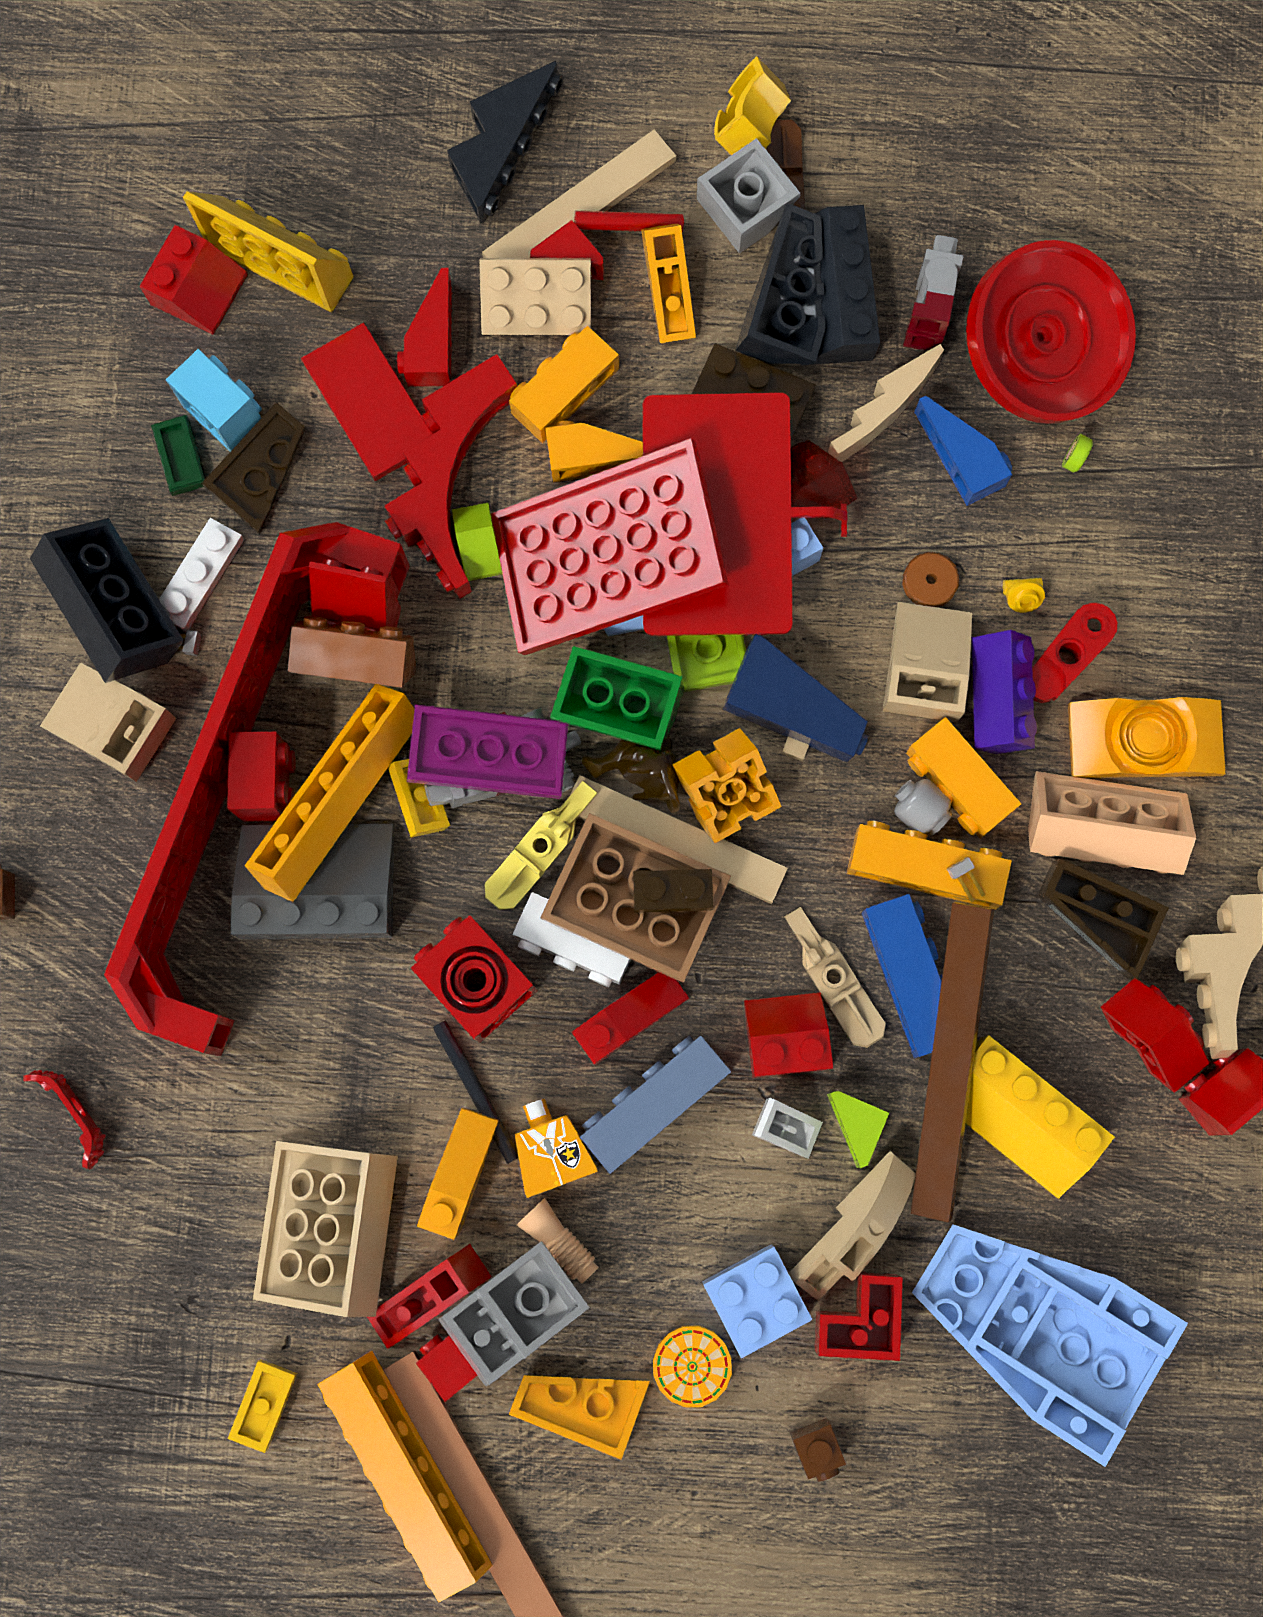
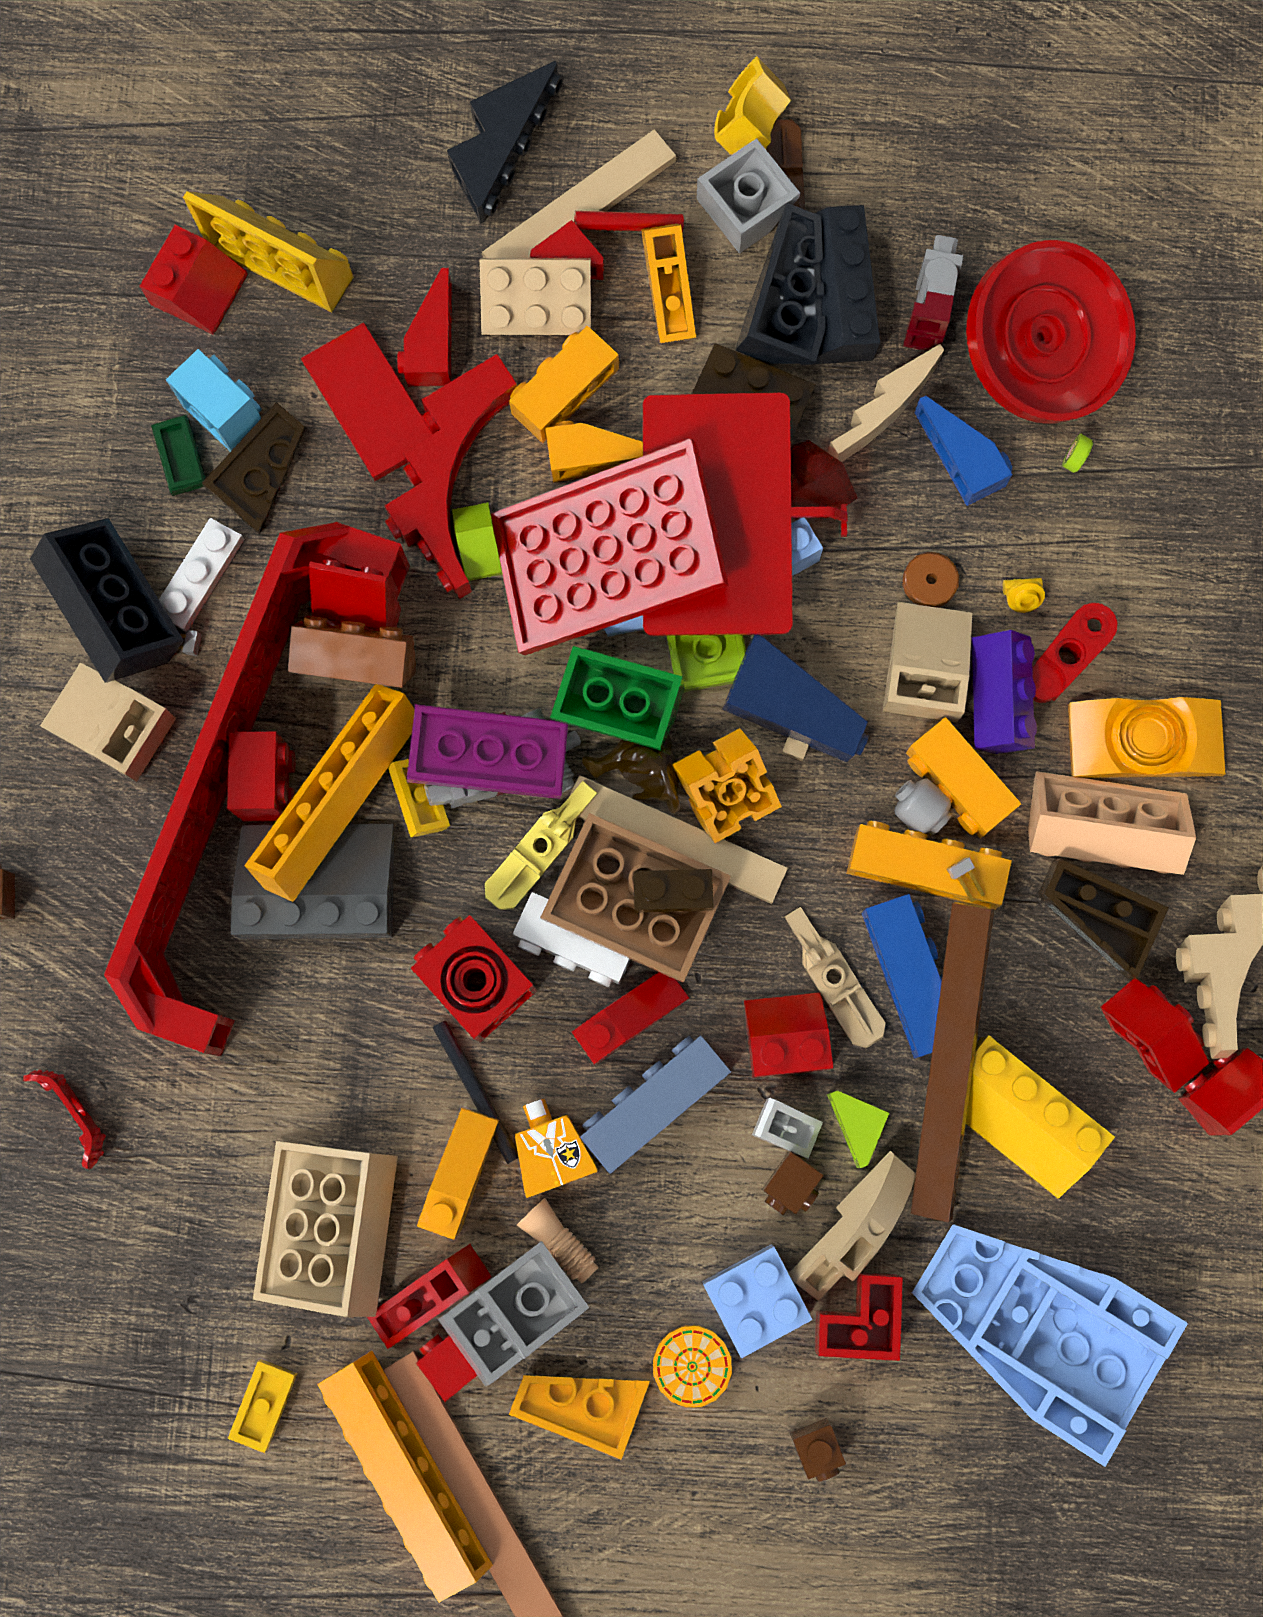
(792, 1185): none -> reddish brown brick

